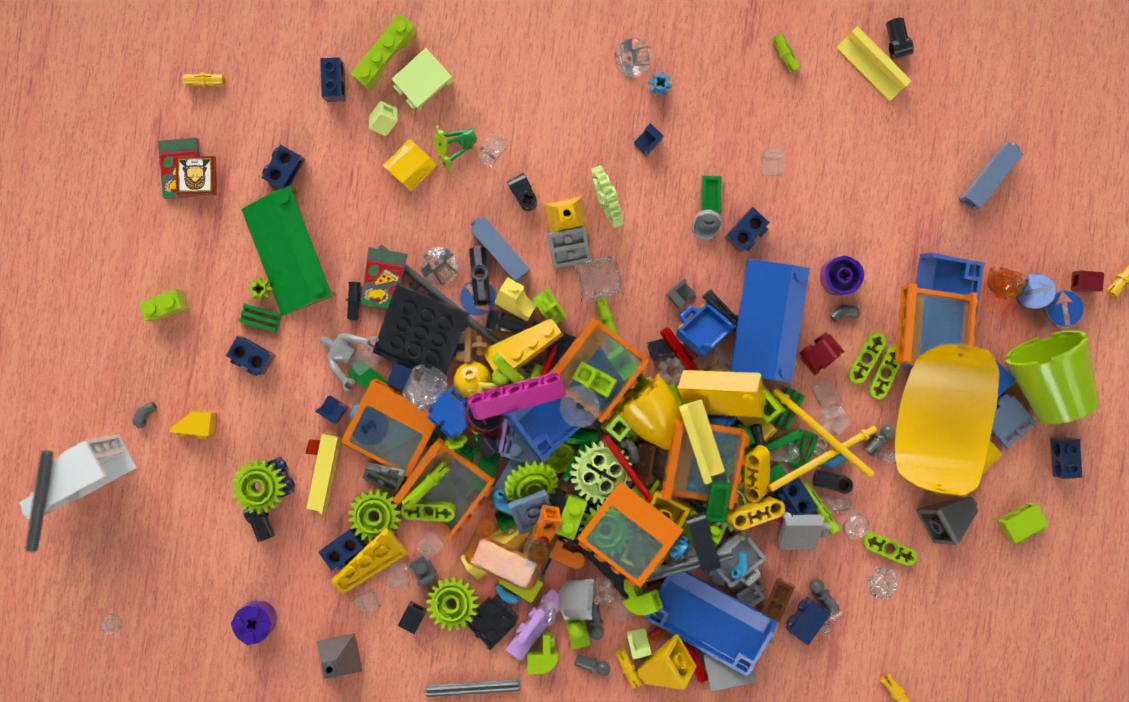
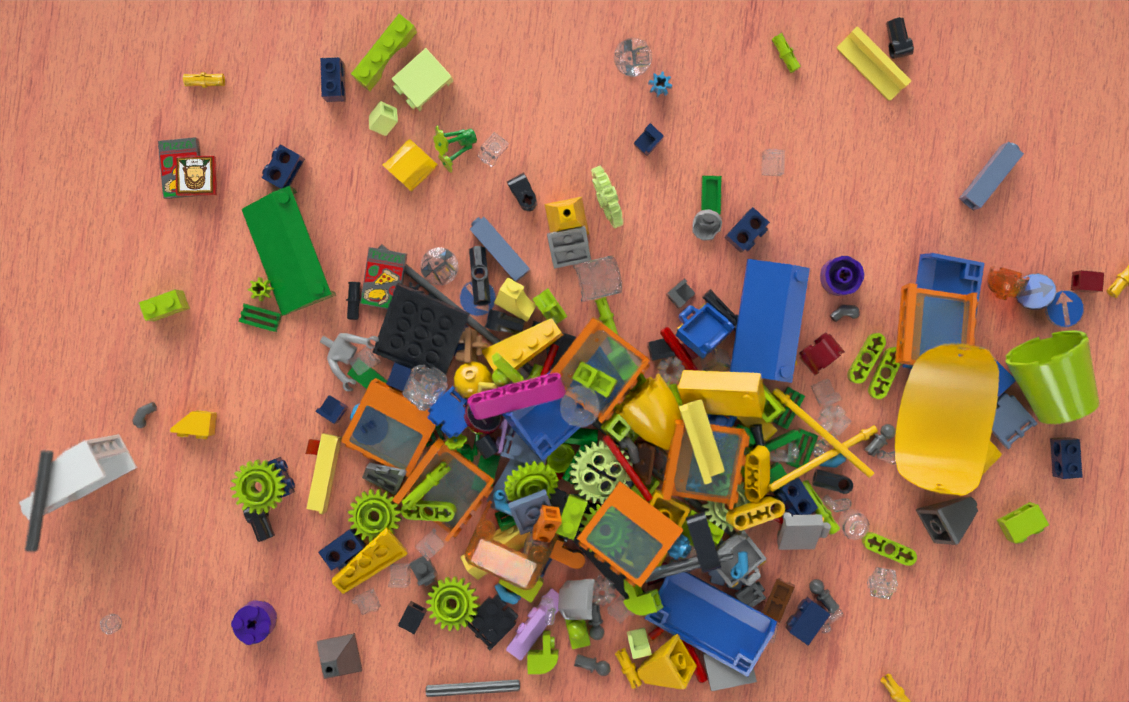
(252, 351): dark blue brick -> none
(717, 501): green tile -> none

